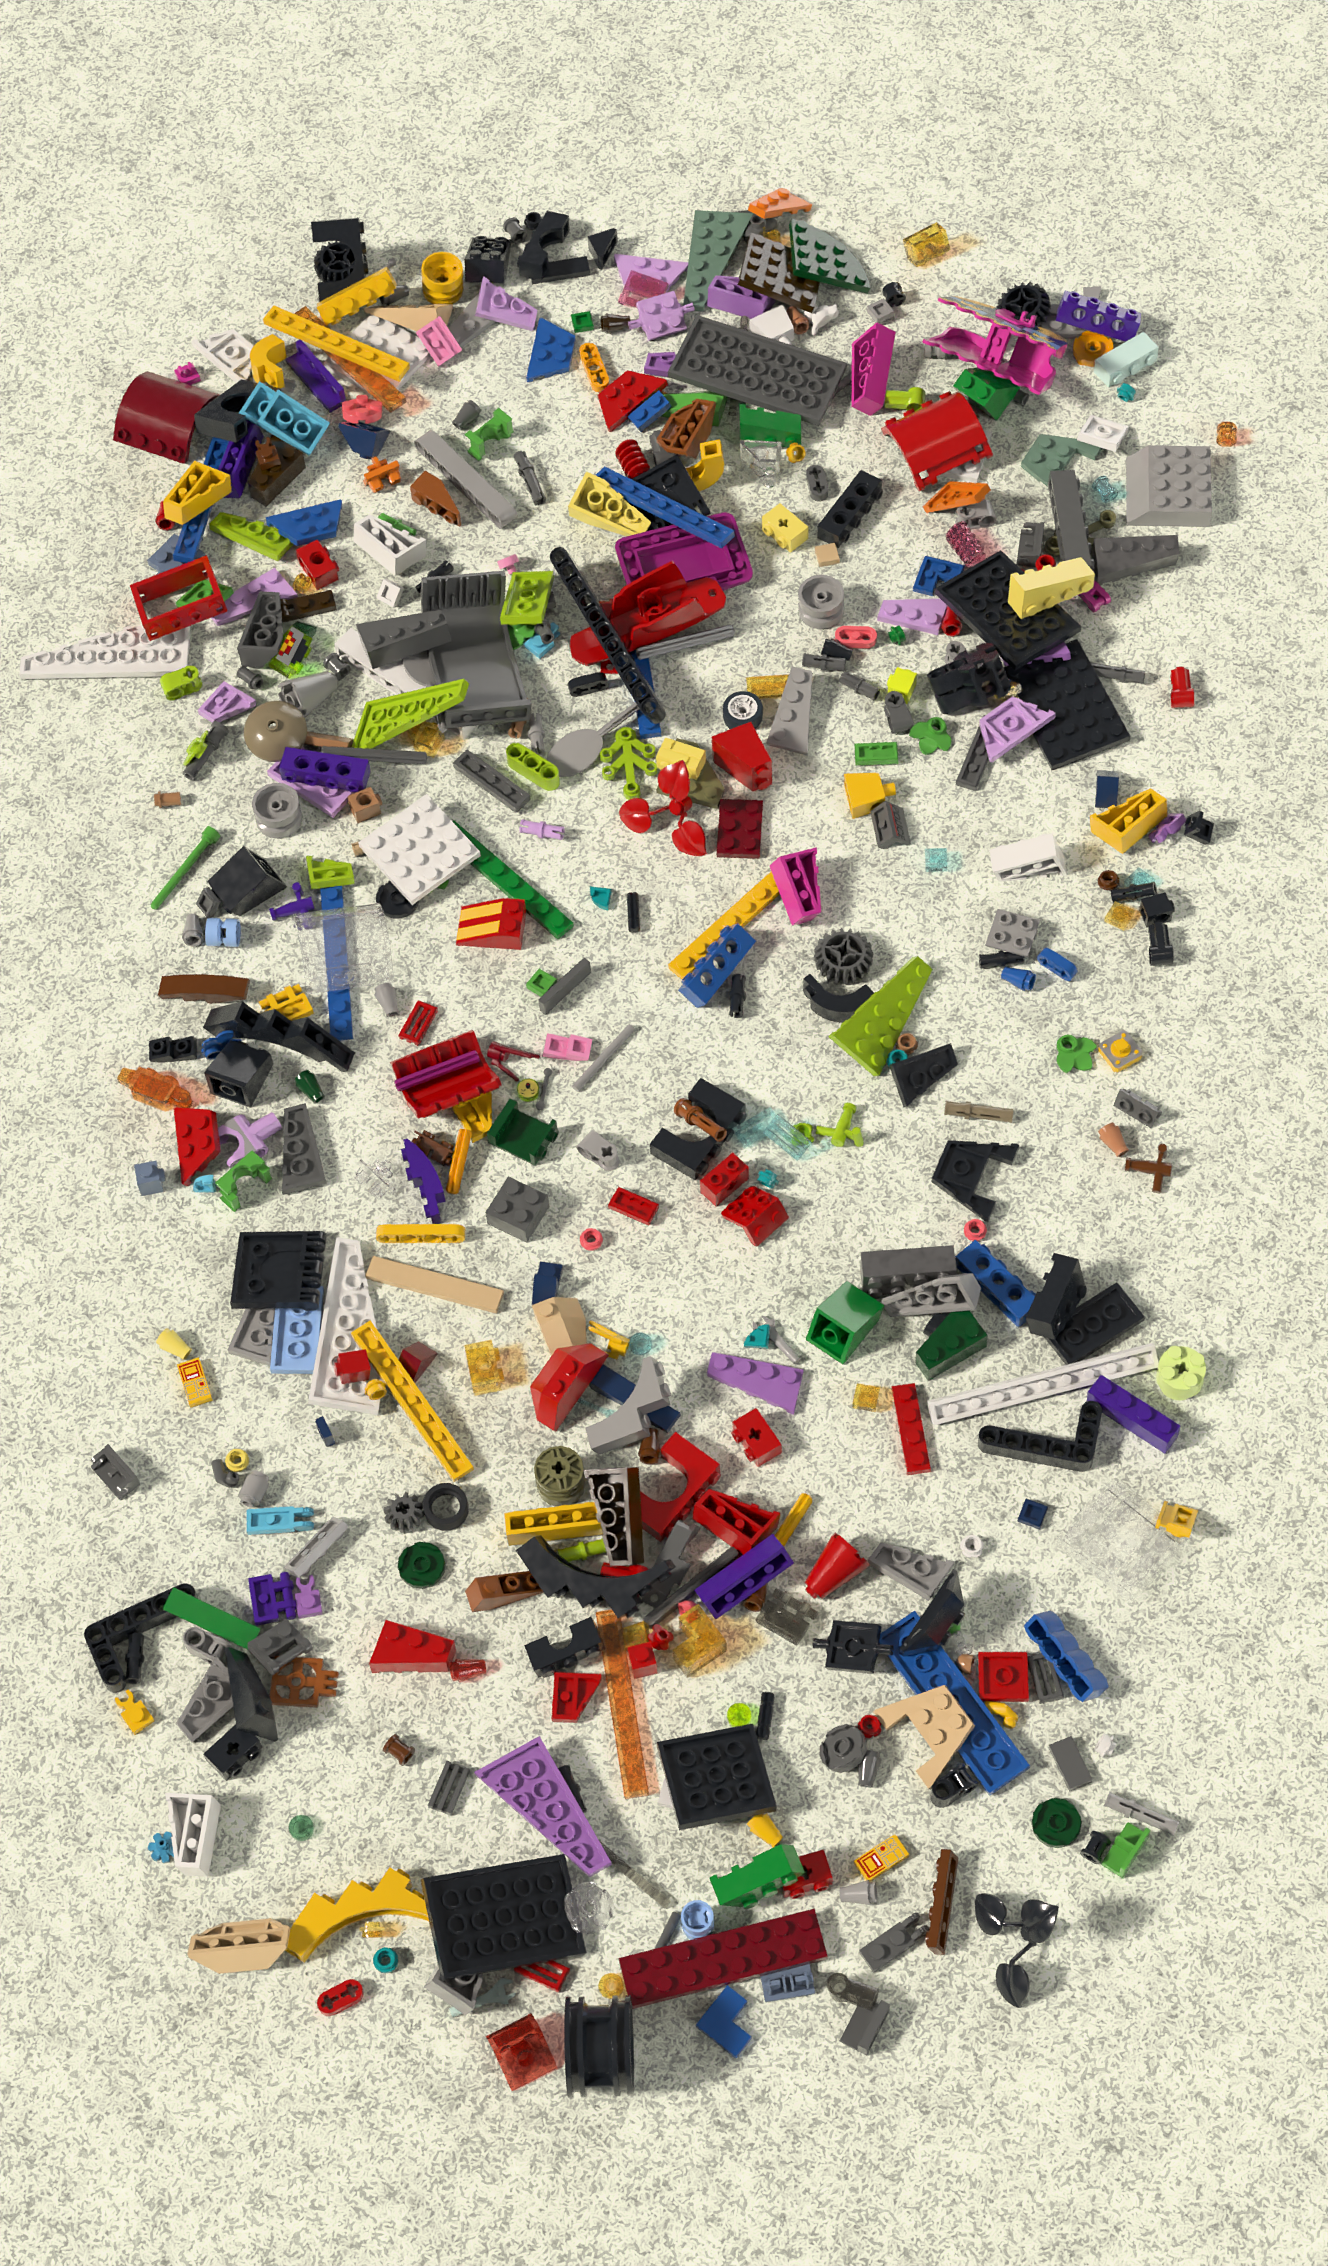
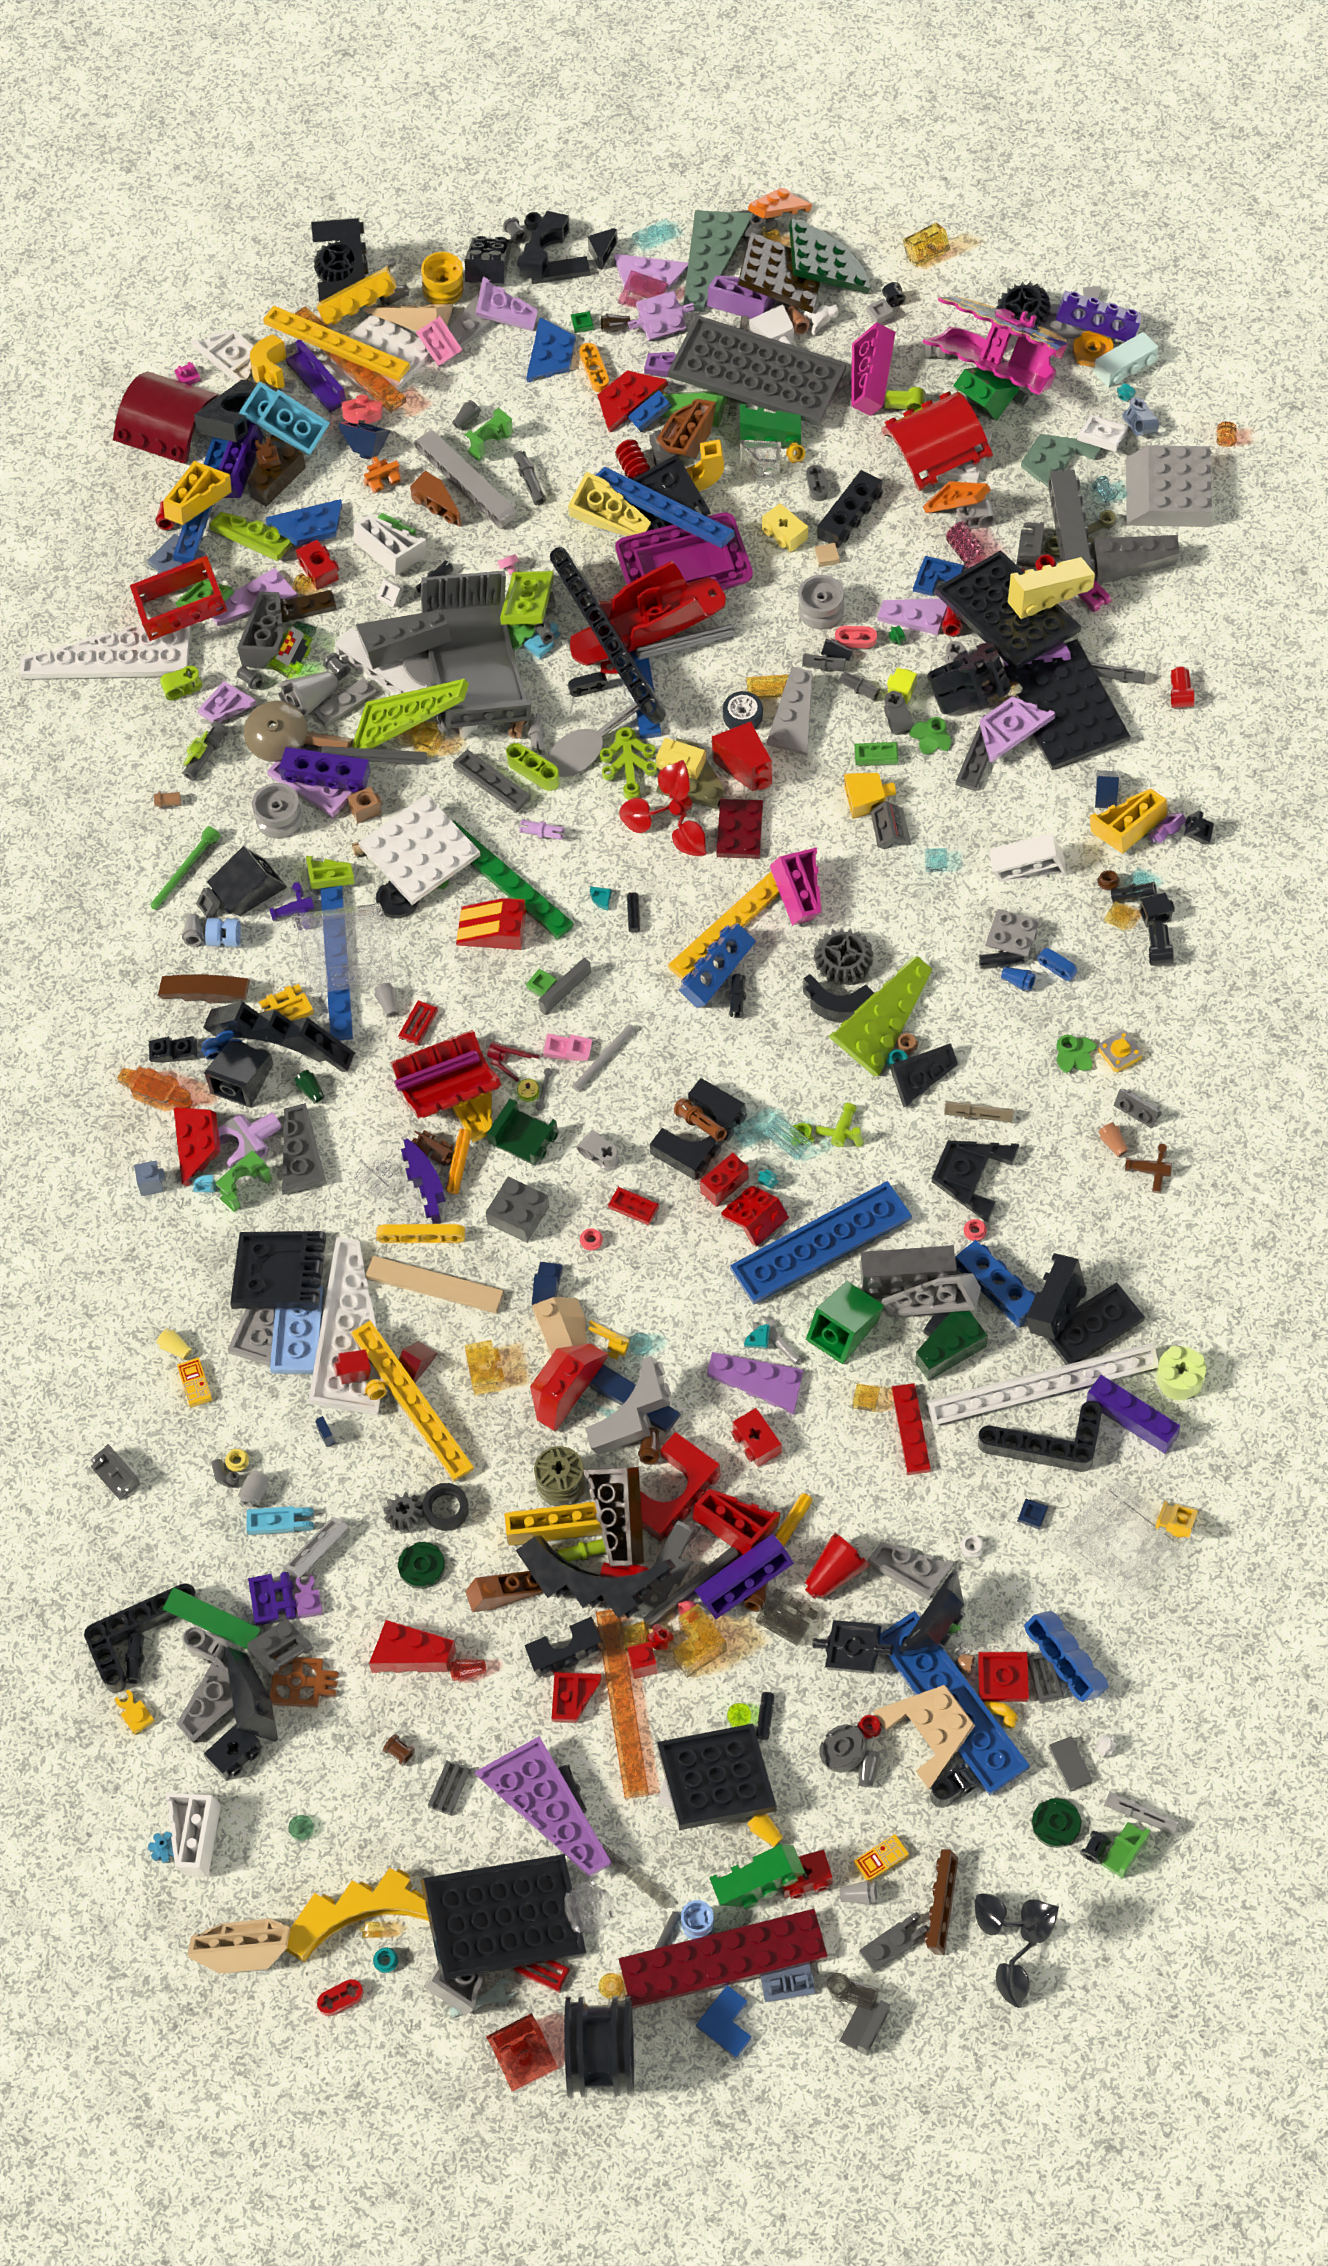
(345, 702): none -> light grey plate
(654, 234): none -> clear light blue plate
(820, 1242): none -> blue plate
(1140, 417): none -> sand blue piece

